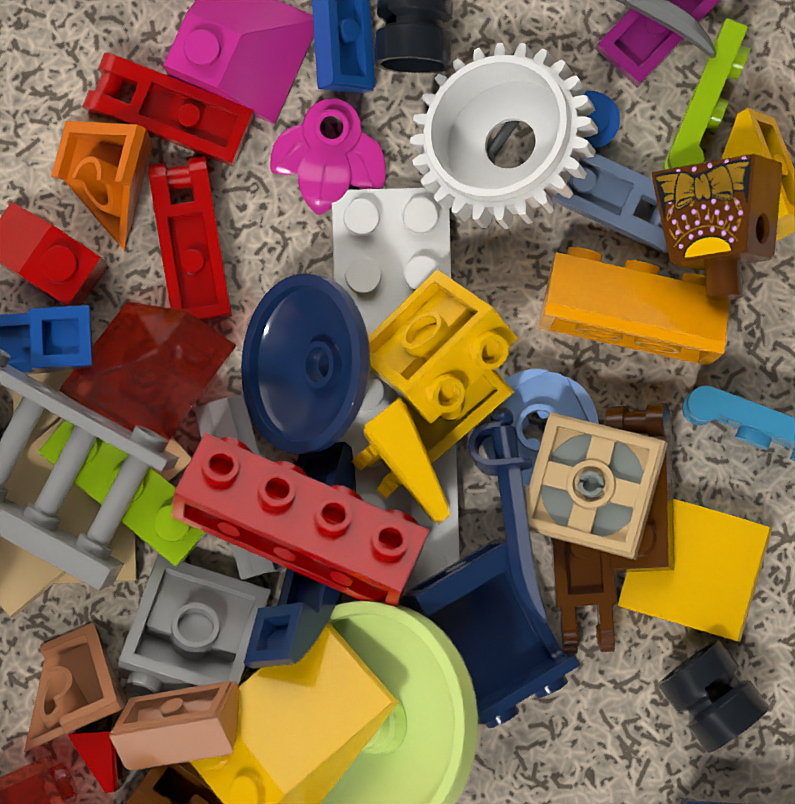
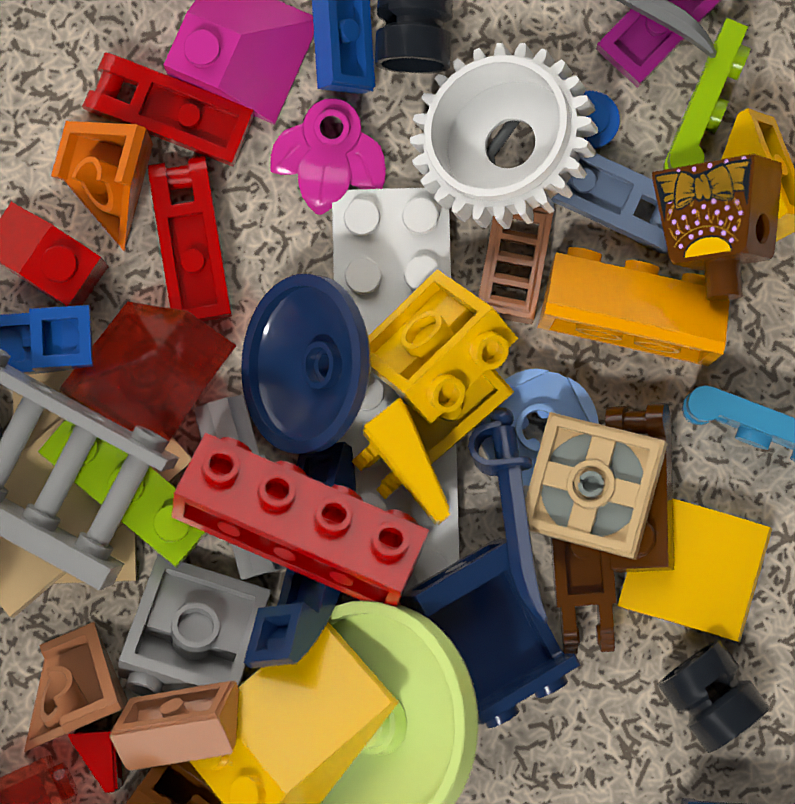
(511, 308): none -> nougat slope

